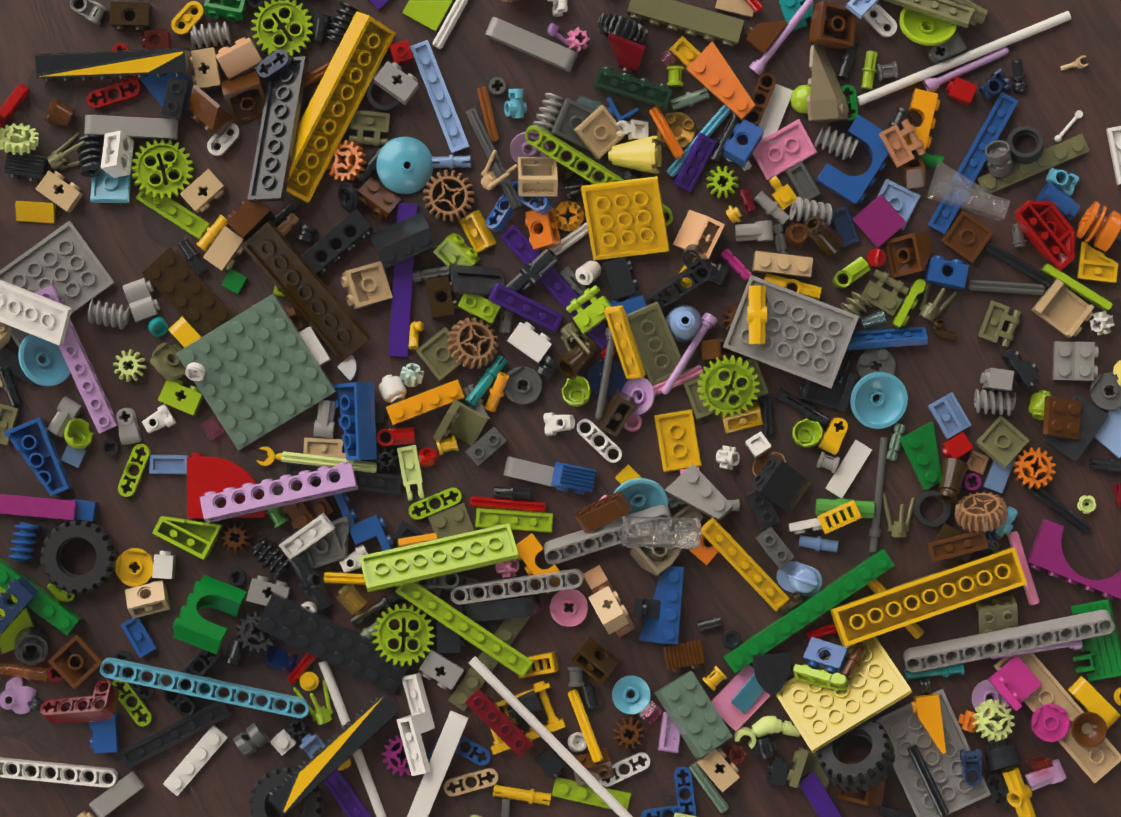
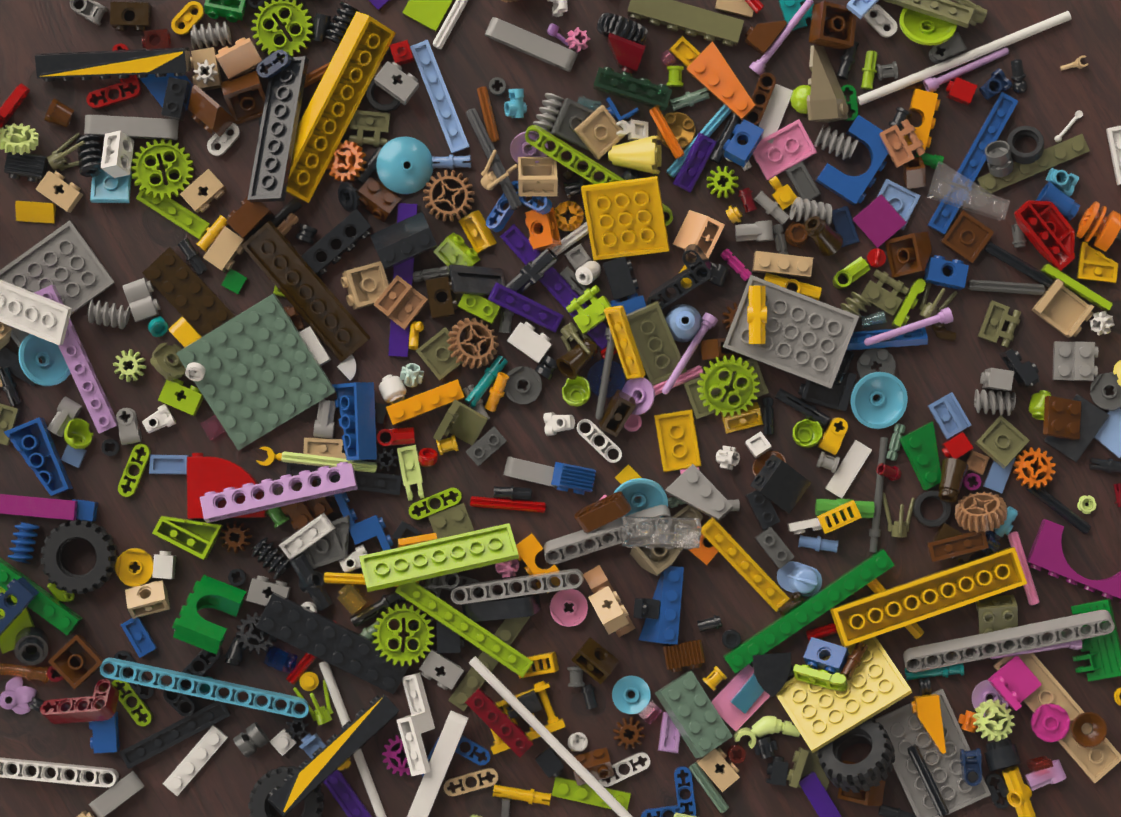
(210, 69): none -> white gear
(401, 302): none -> medium nougat slope
(518, 519): lime tile -> none
(577, 256): none -> light grey tile
(585, 726): yellow axle -> none
(892, 473): none -> dark red pin
(944, 316): none -> lavender piece
(1093, 701): yellow beam -> none

